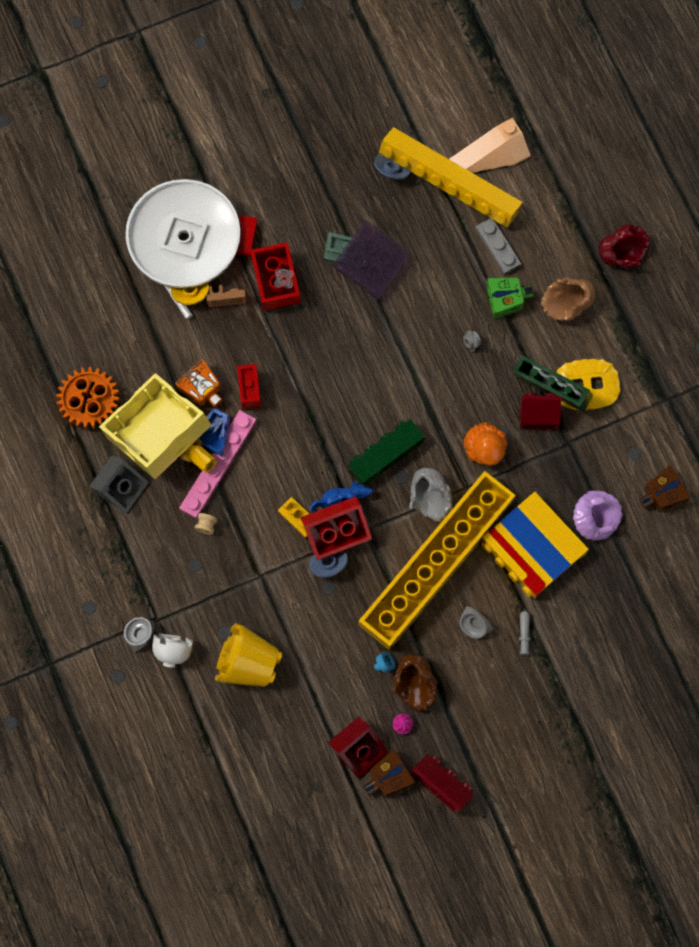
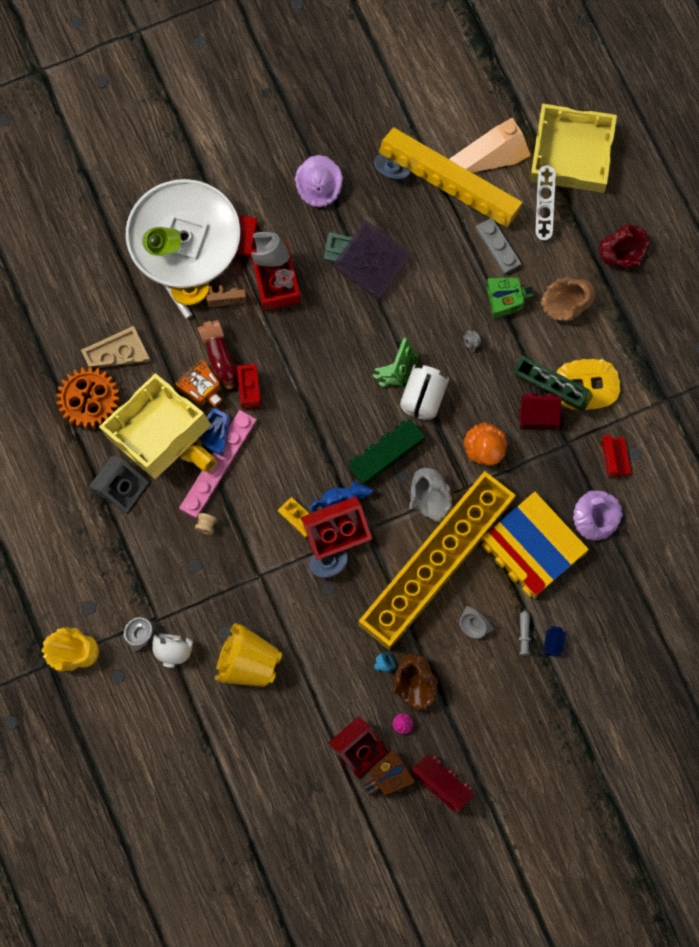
(70, 649): none -> yellow hair
(116, 350): none -> tan wing
(164, 241): none -> lime cap
(218, 355): none -> dark red piece
(270, 250): none -> light grey piece
(319, 181): none -> lavender piece
(401, 369): none -> bright green plate
(415, 388): none -> white cylinder
(549, 203): none -> white beam
(554, 641): none -> clear blue brick
(575, 146): none -> light yellow tile
(615, 456): none -> red panel
(664, 491): reddish brown torso -> none

